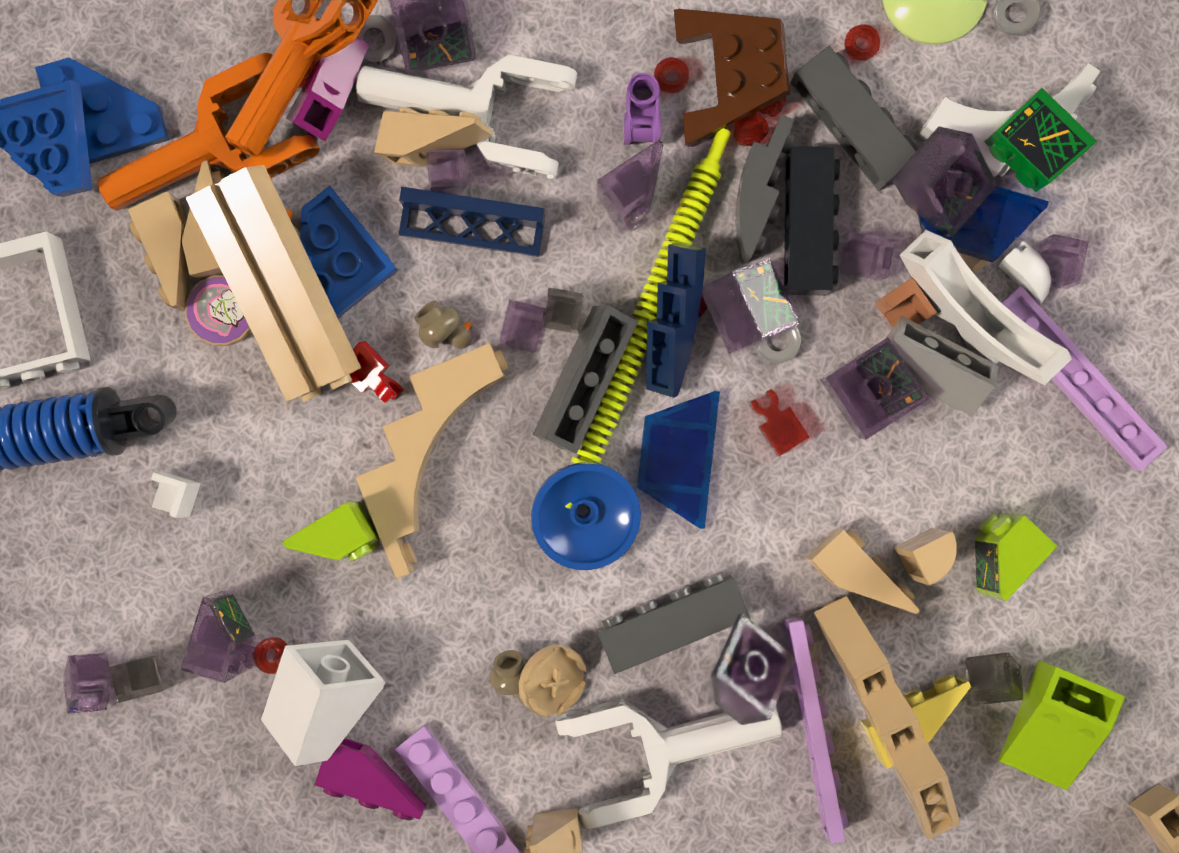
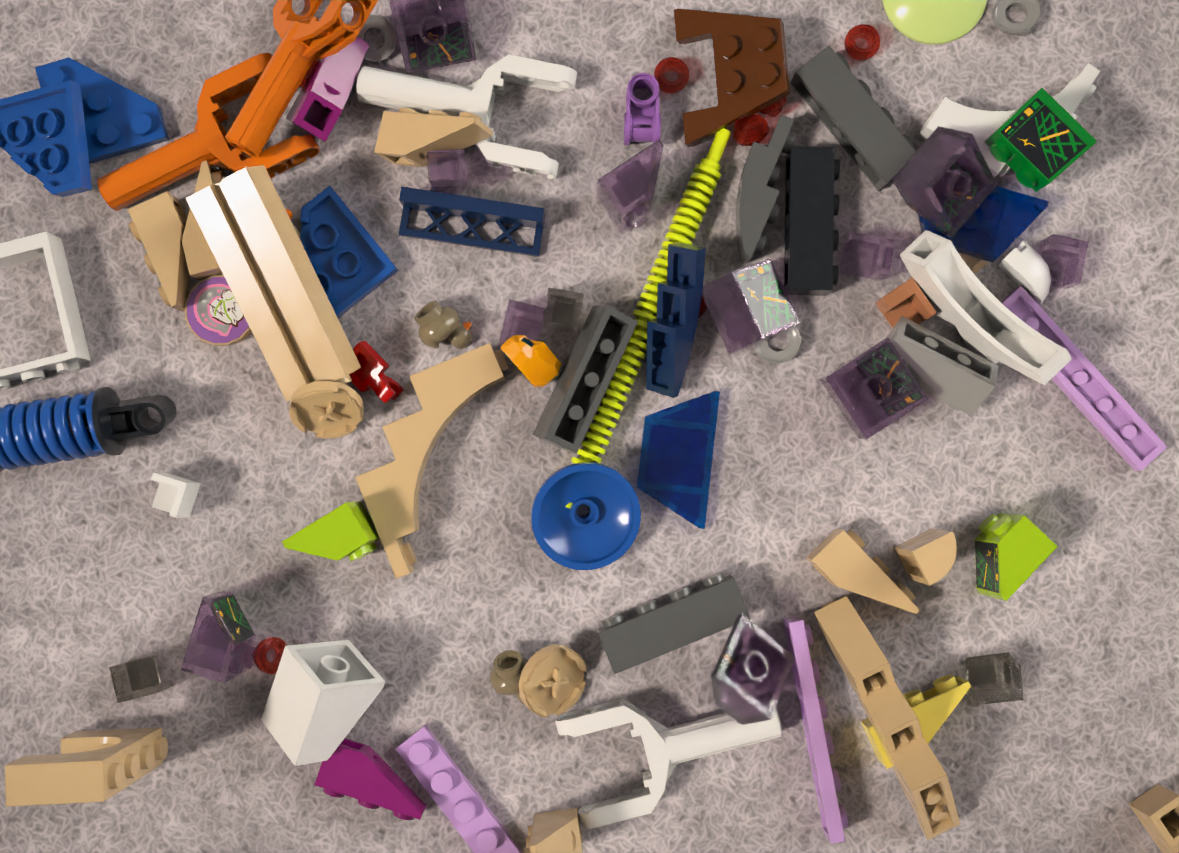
(87, 683): clear purple panel -> none
(88, 769): none -> tan arch
(326, 409): none -> tan tile
(532, 359): none -> light orange rock
(781, 427): clear red plate -> none
(1059, 725): lime slope -> none

